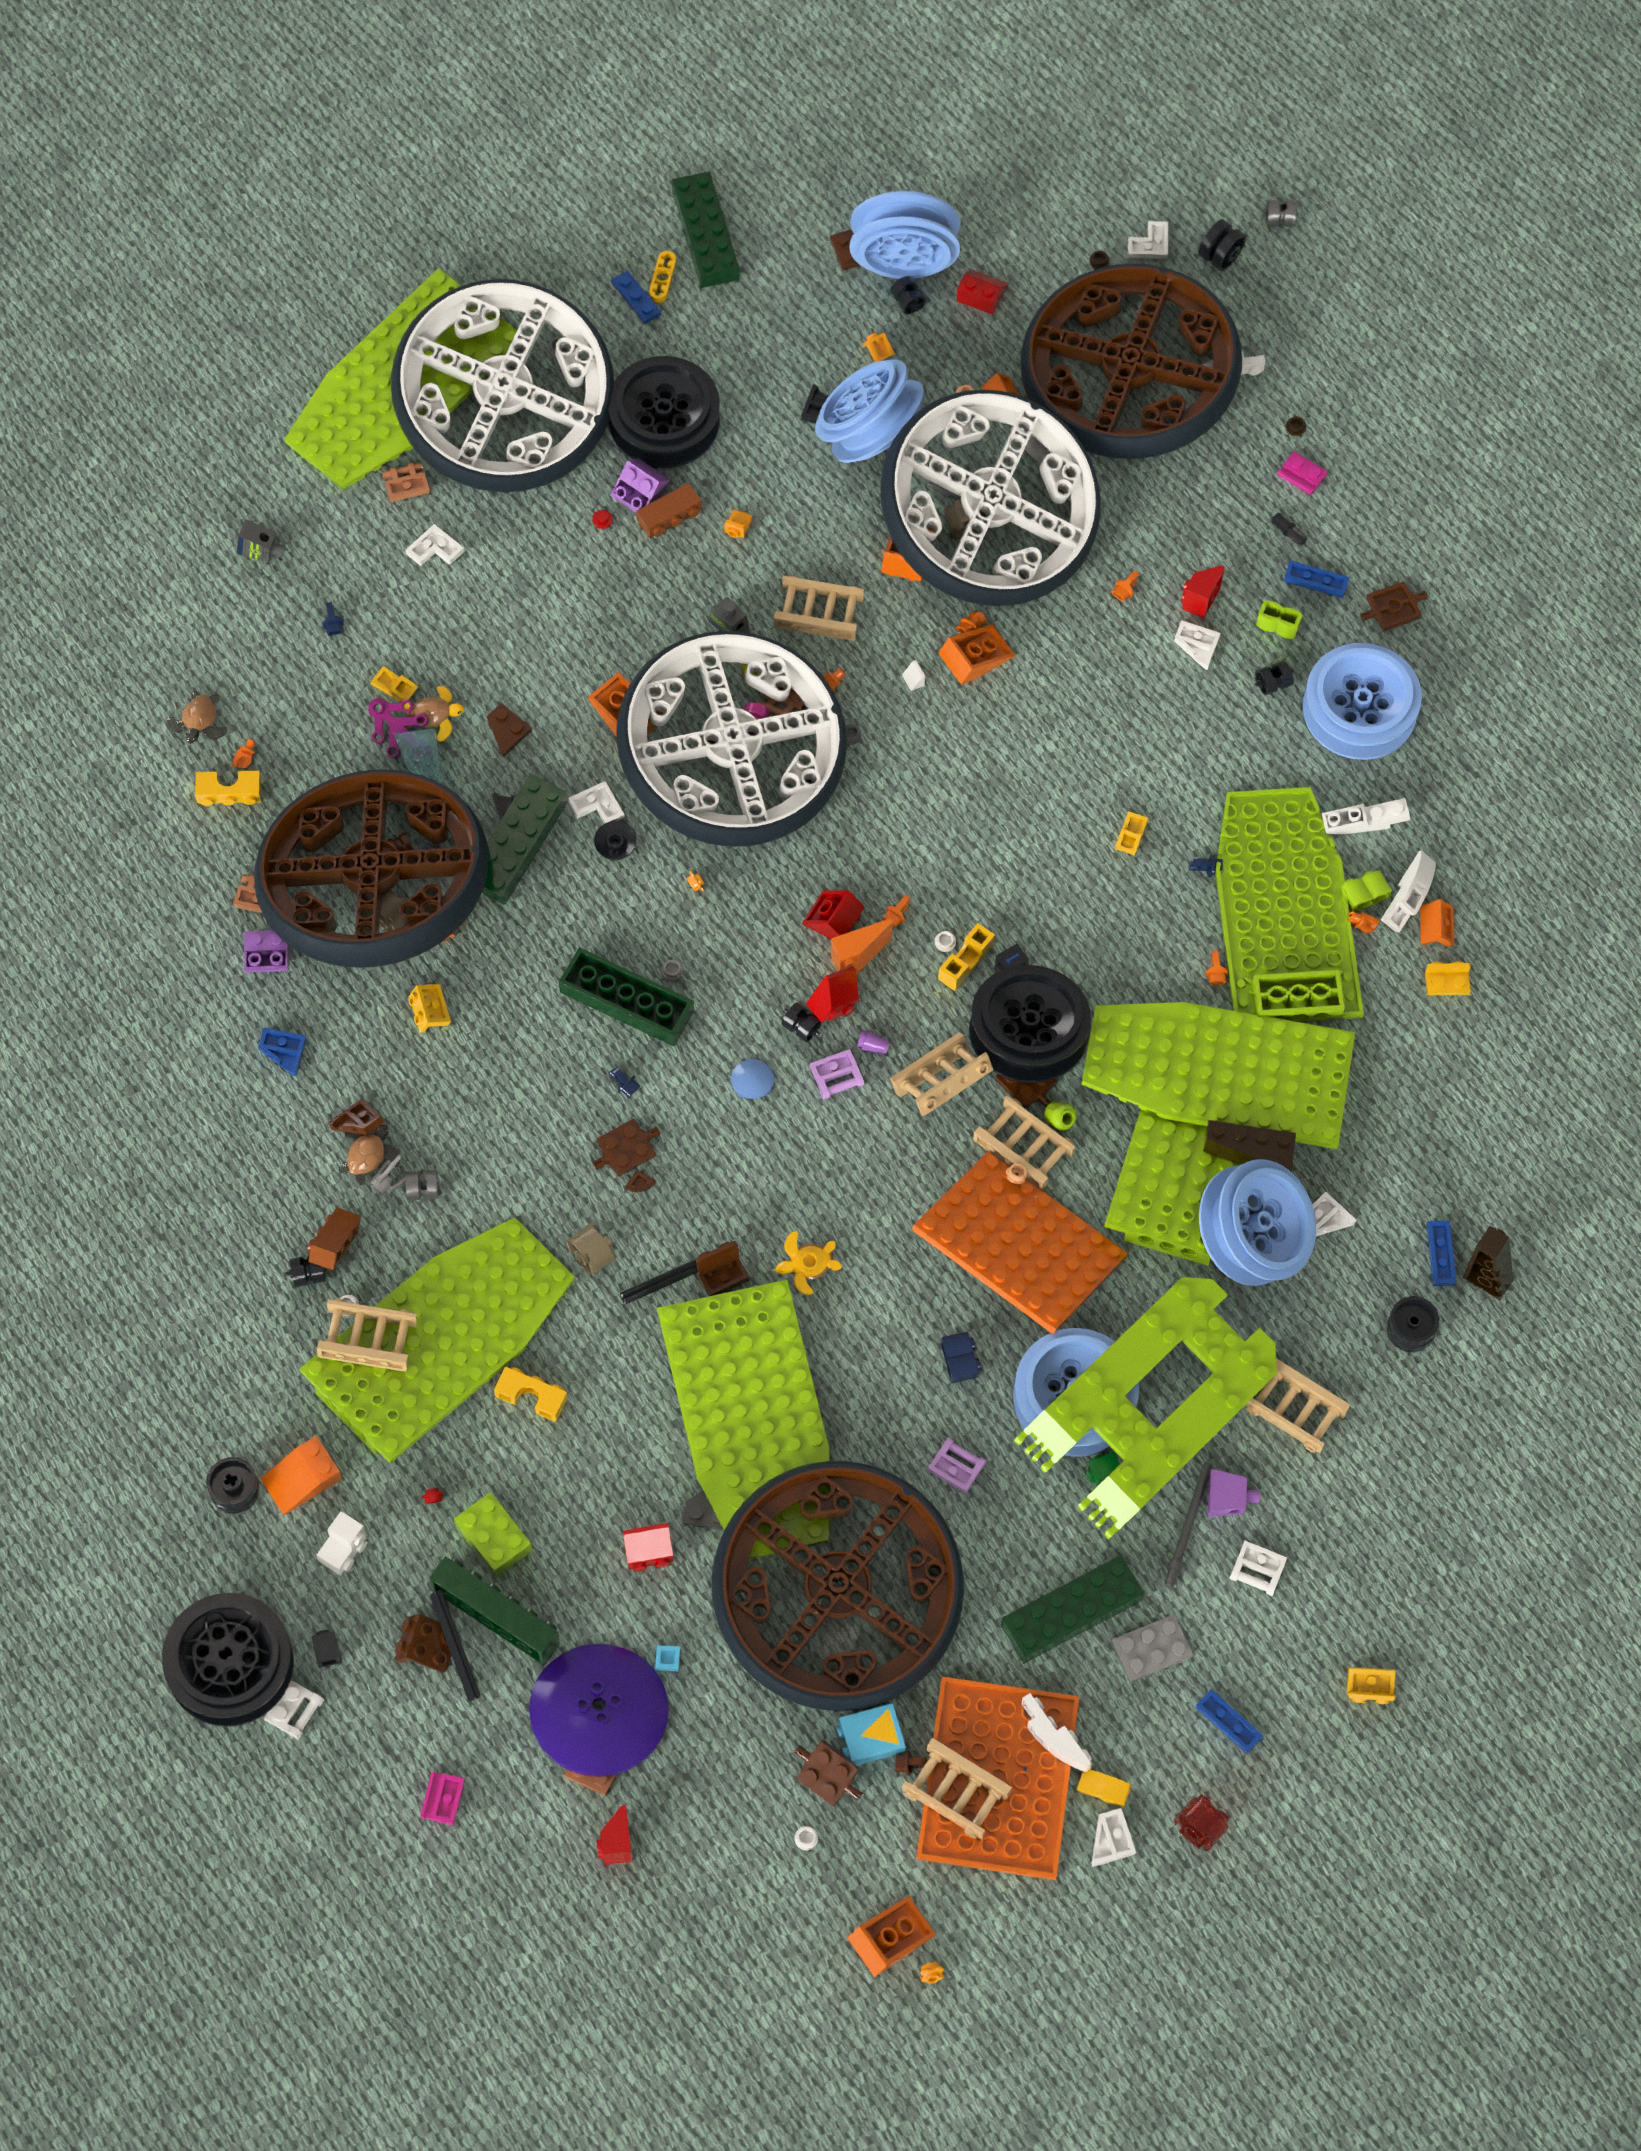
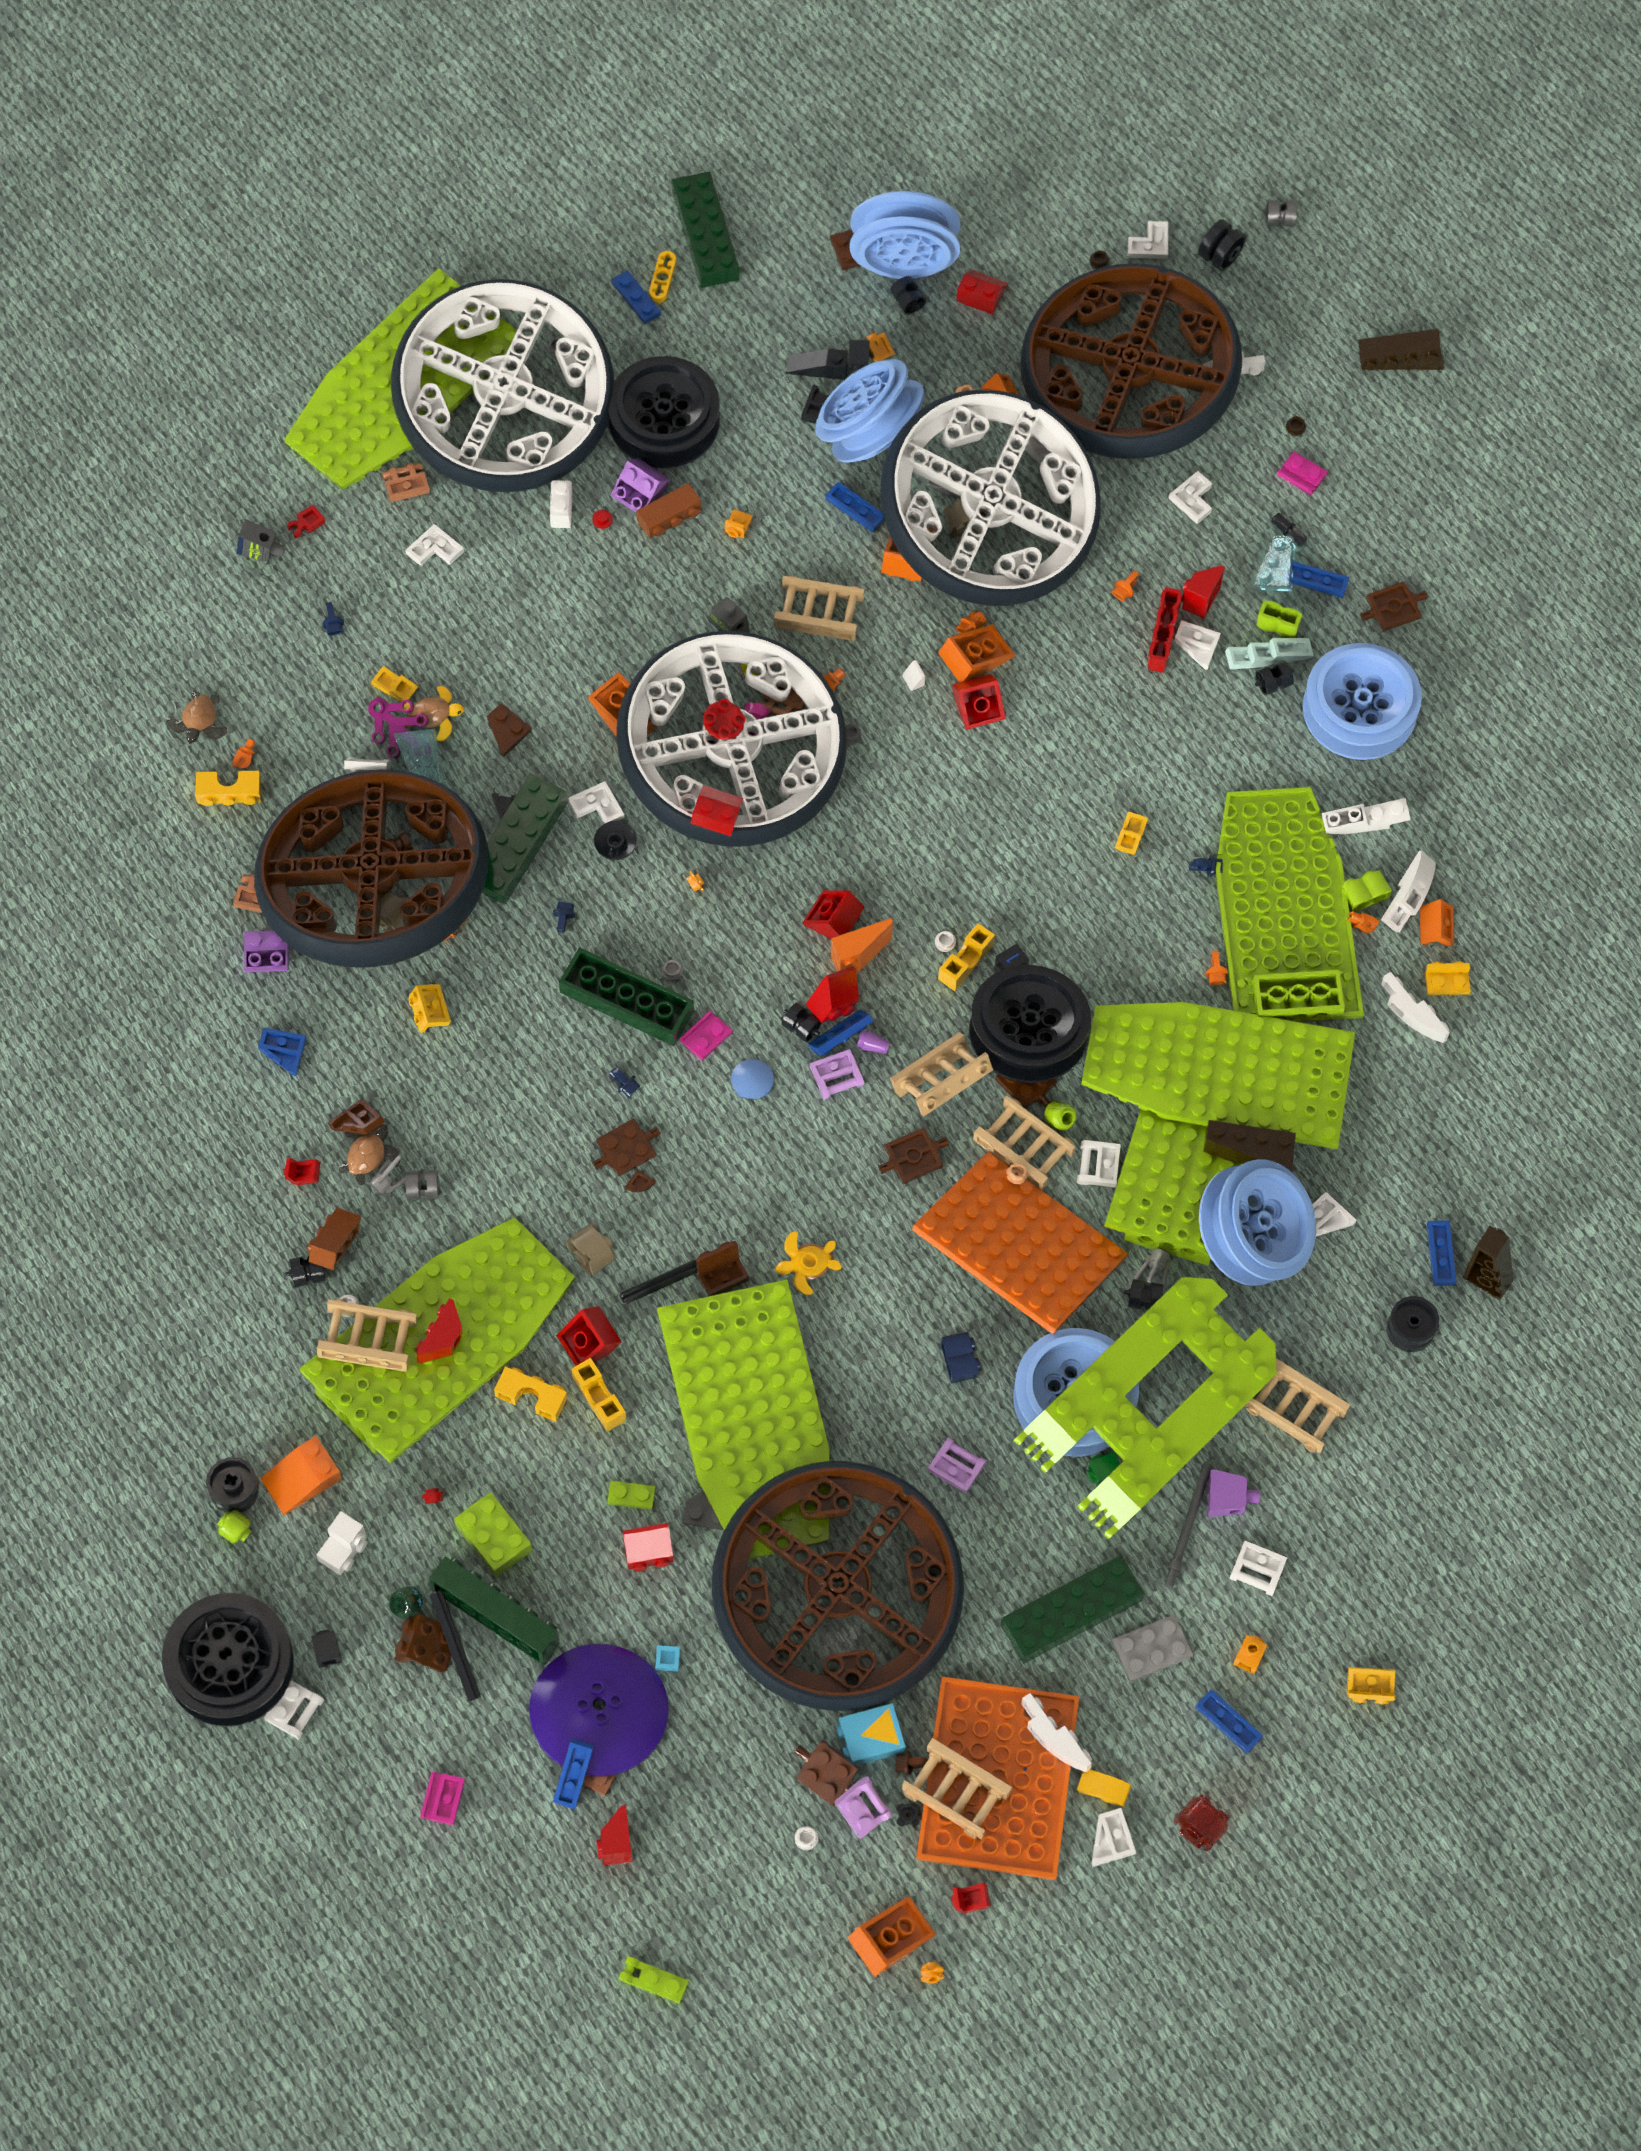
(234, 1526): none -> lime head
(302, 1172): none -> red bracket
(308, 519): none -> red plate
(358, 765): none -> white plate
(405, 1602): none -> clear green head
(442, 1335): none -> red slope
(561, 504): none -> white brick
(563, 911): none -> dark blue piece
(573, 1773): none -> blue plate
(588, 1336): none -> red slope
(597, 1395): none -> yellow arch
(631, 1495): none -> lime plate
(654, 1980): none -> lime plate
(706, 1035): none -> dark pink plate
(716, 810): none -> red slope
(723, 720): none -> red dish
(819, 363): none -> black slope
(840, 1033): none -> blue plate
(855, 507): none -> blue plate
(857, 1812): none -> lavender plate
(858, 354): none -> black slope
(896, 913): orange piece -> none
(913, 1155): none -> reddish brown plate
(913, 1810): none -> black plate
(971, 1898): none -> red bracket
(979, 701): none -> red slope
(1106, 1163): none -> white plate
(1143, 1295): none -> black wheel
(1157, 1262): none -> light grey plant
(1164, 630): none -> red brick
(1188, 497): none -> white plate
(1250, 1653): none -> light orange brick
(1266, 654): none -> light aqua slope
(1277, 565): none -> clear light blue wing
(1402, 351): none -> dark brown wedge
(1418, 1016): none -> white slope

